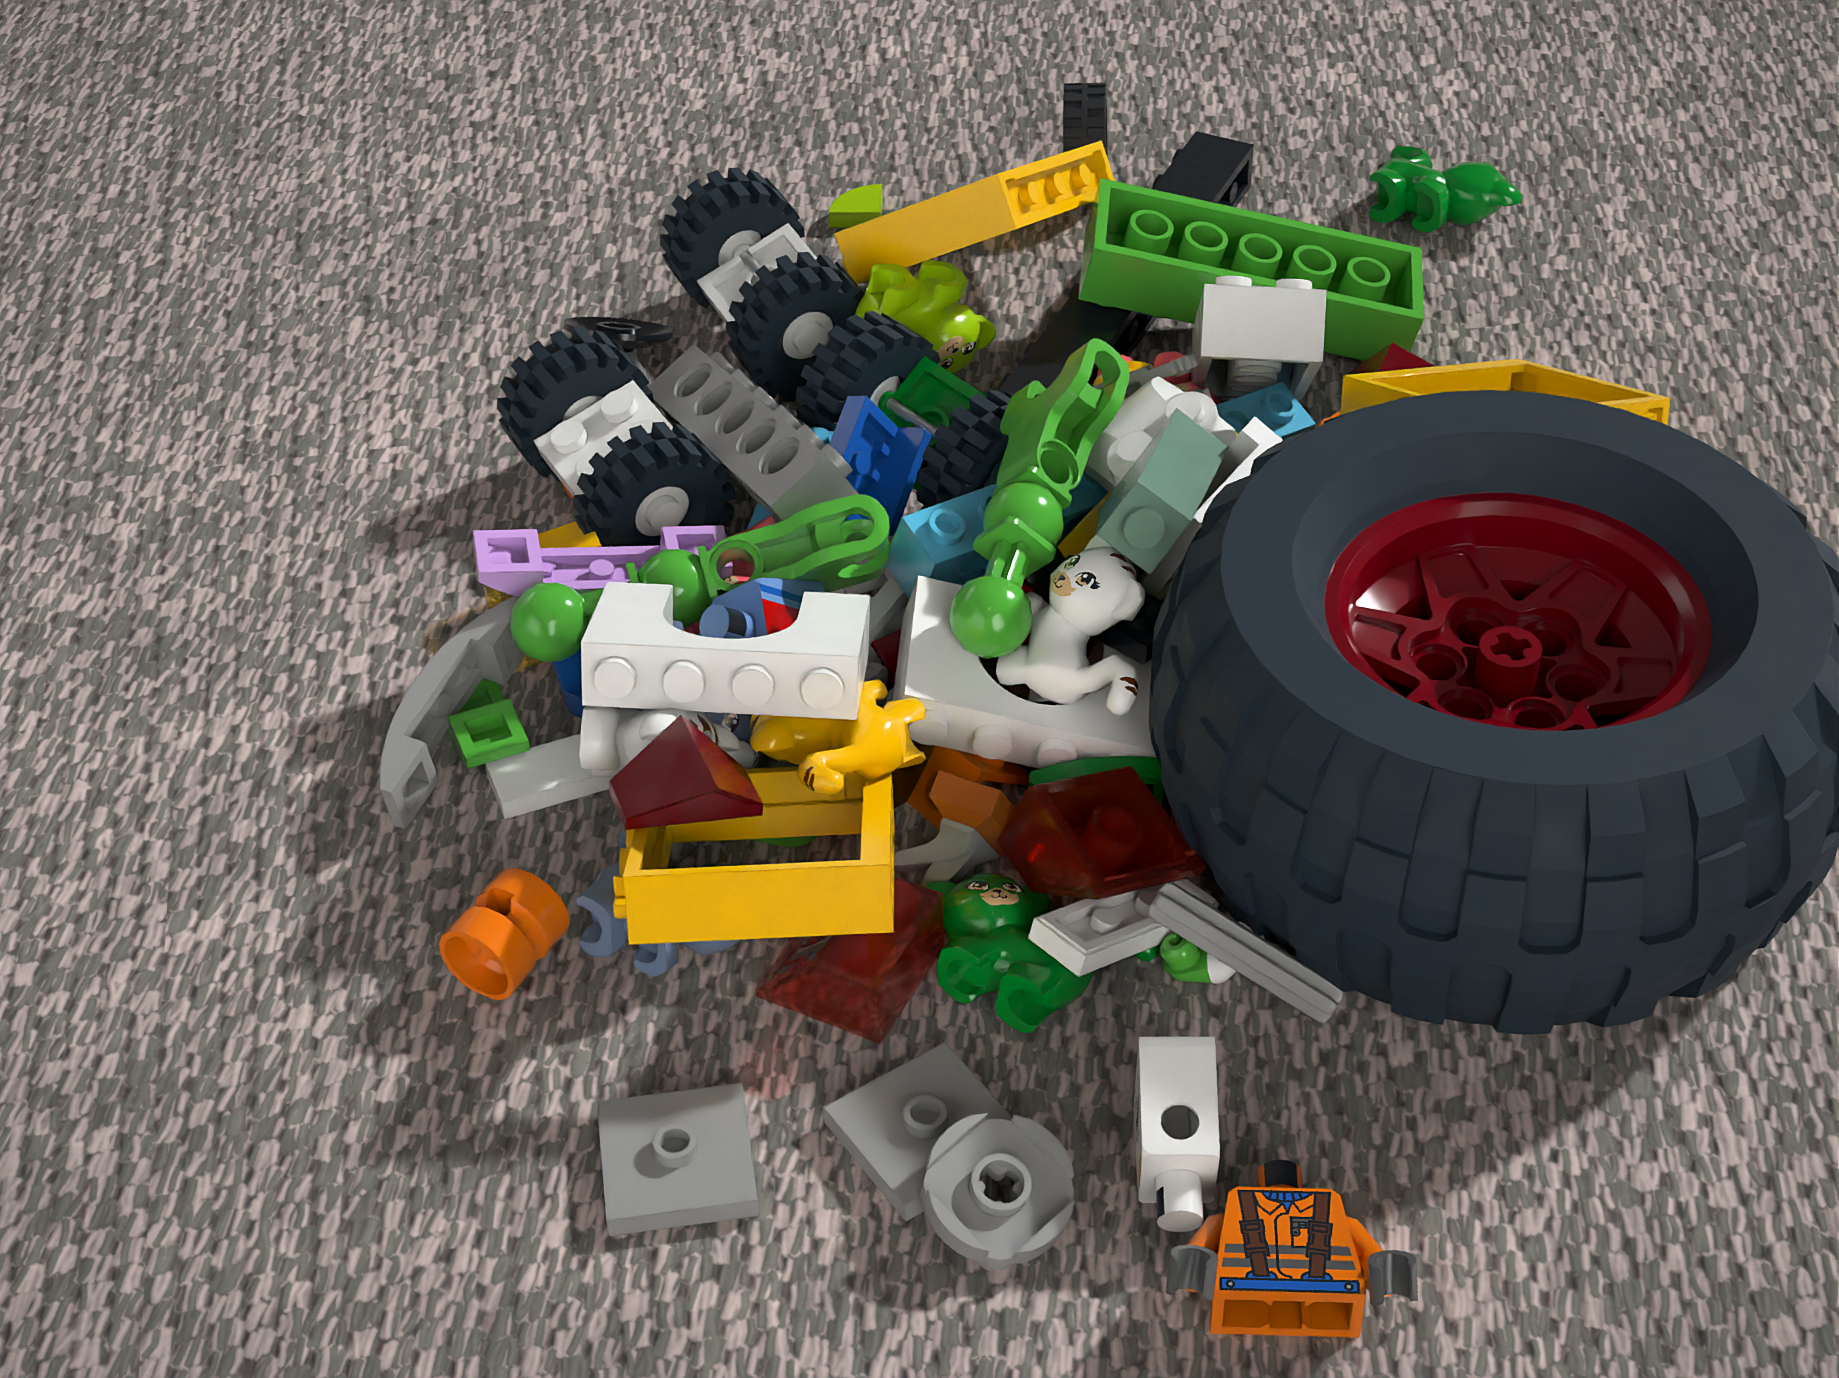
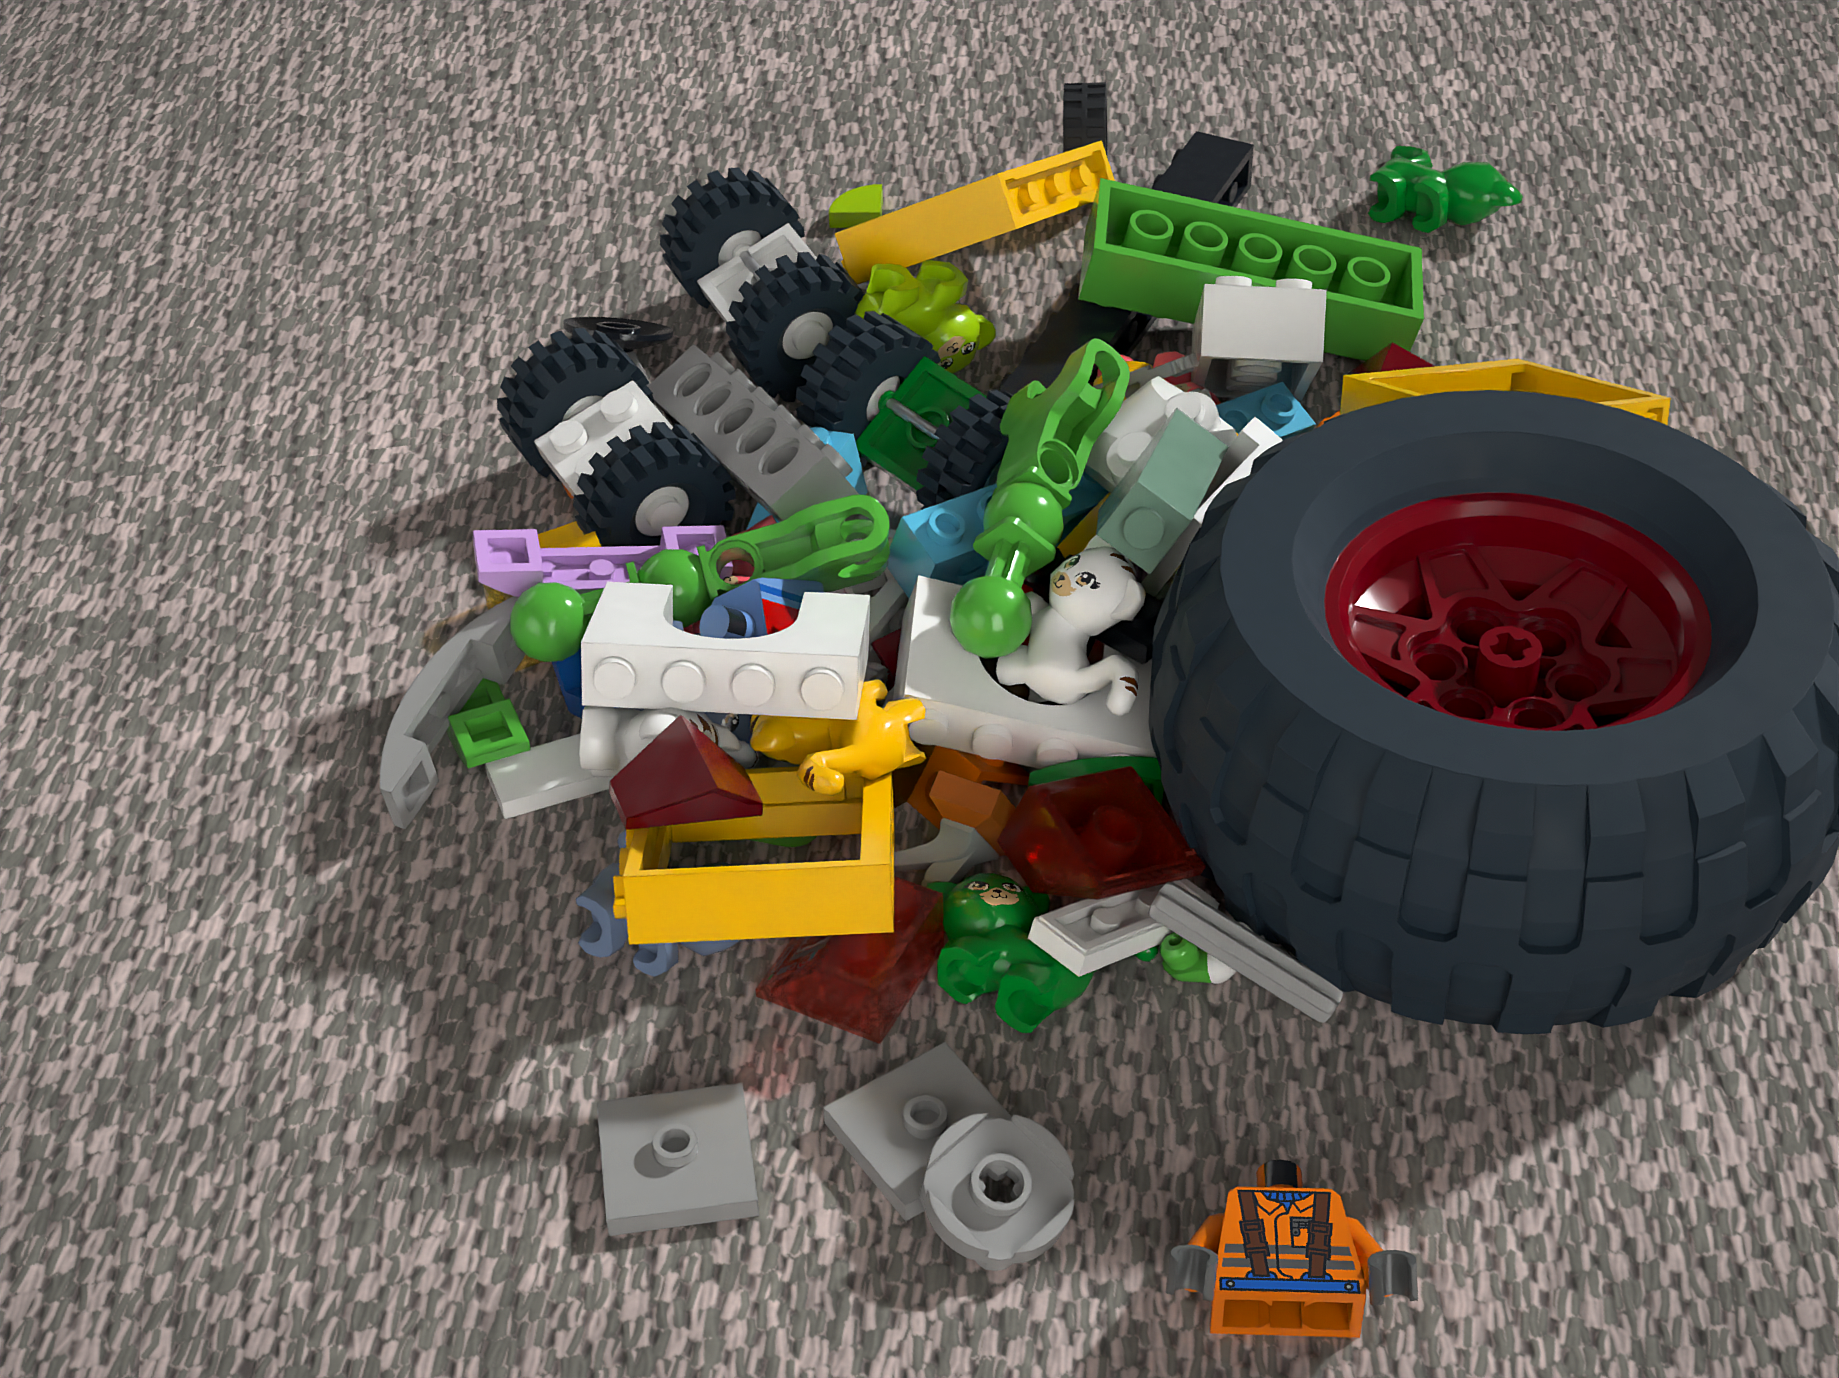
(504, 933): orange wheel -> none
(880, 454): blue bracket -> none
(1176, 1128): white torso -> none

